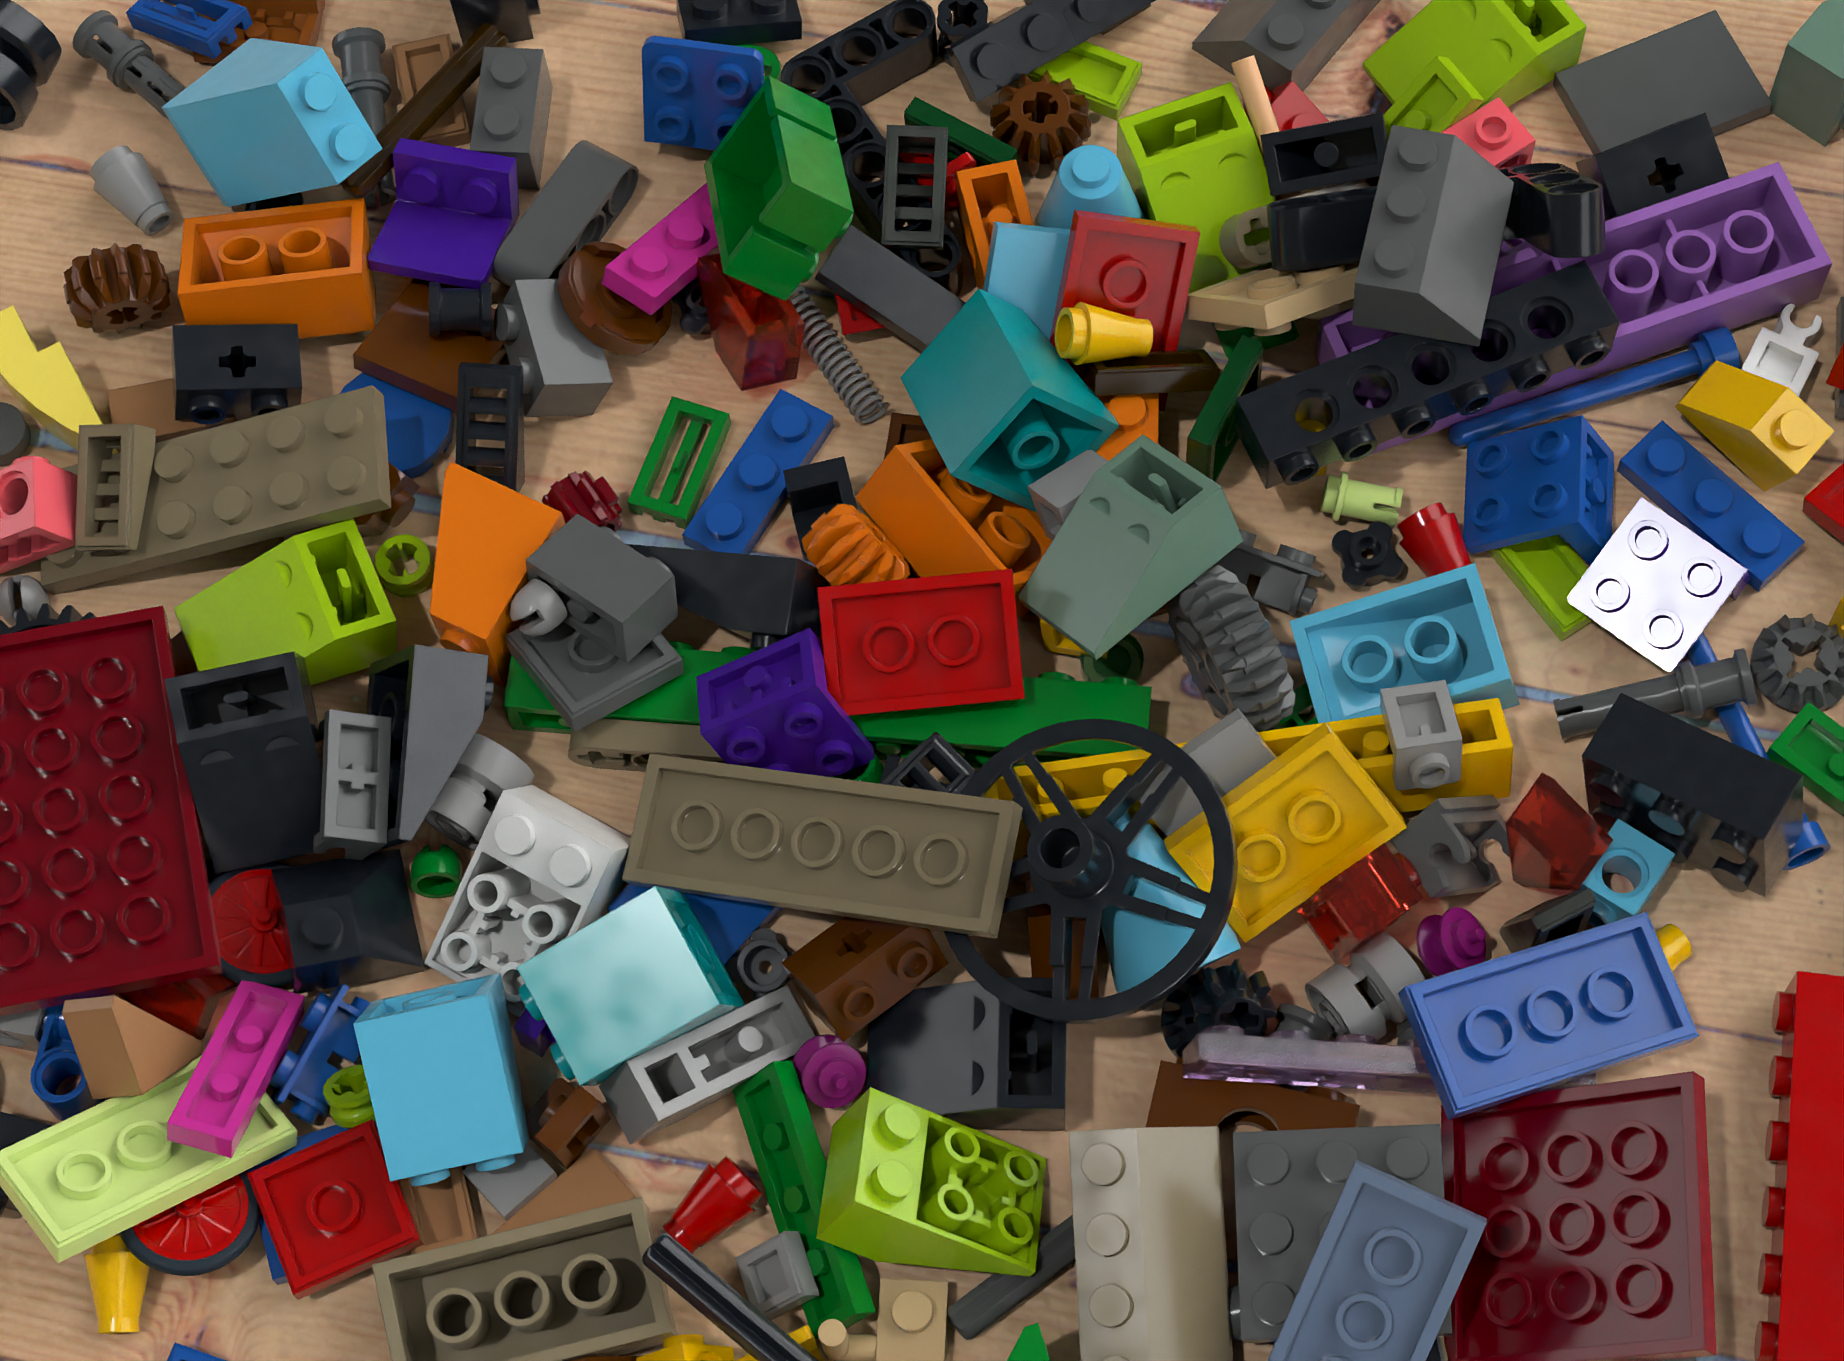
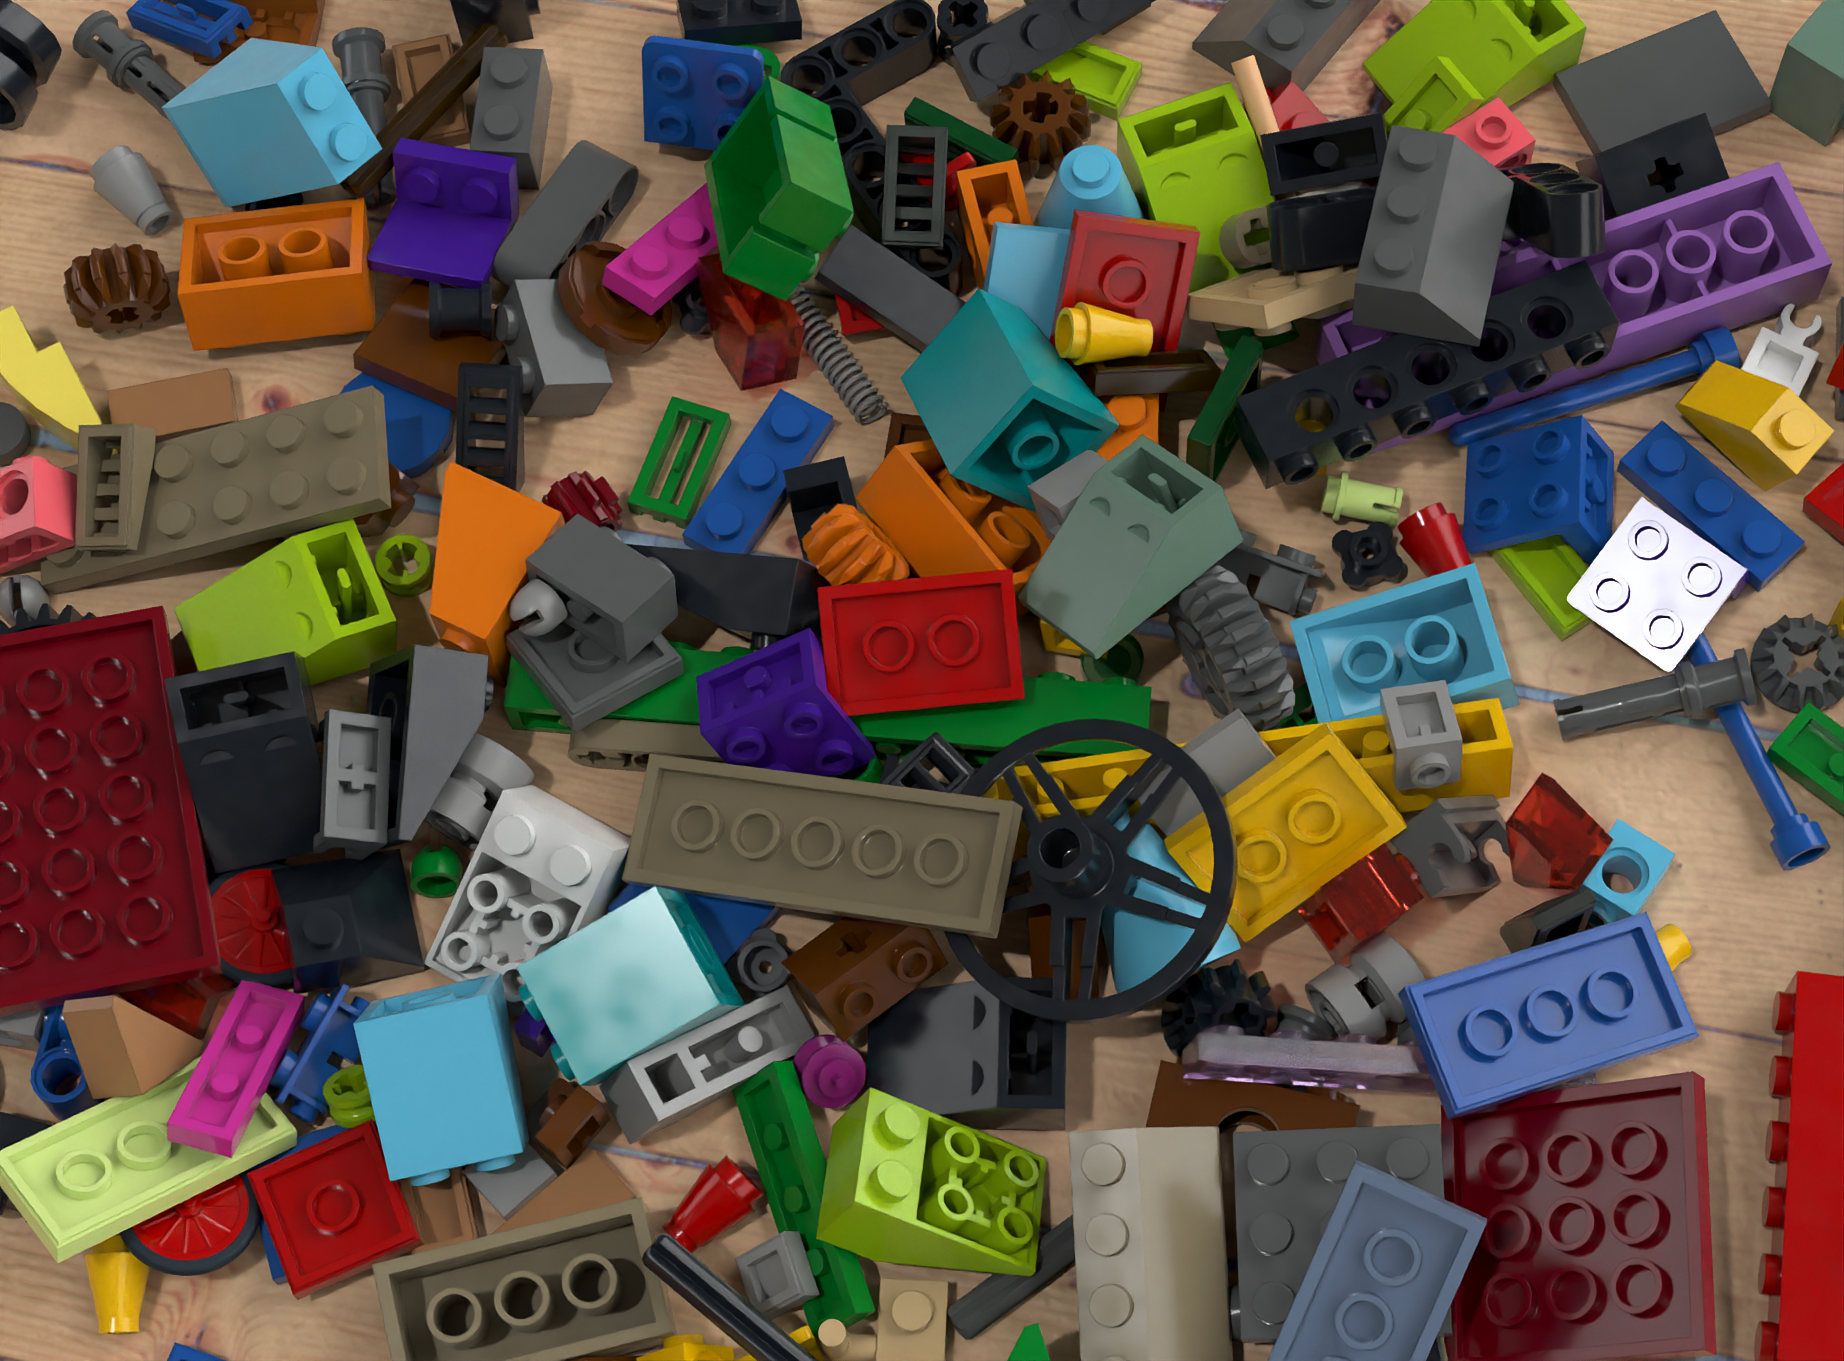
(213, 356): black brick -> none
(1450, 941): magenta wheel -> none
(1694, 794): black brick -> none

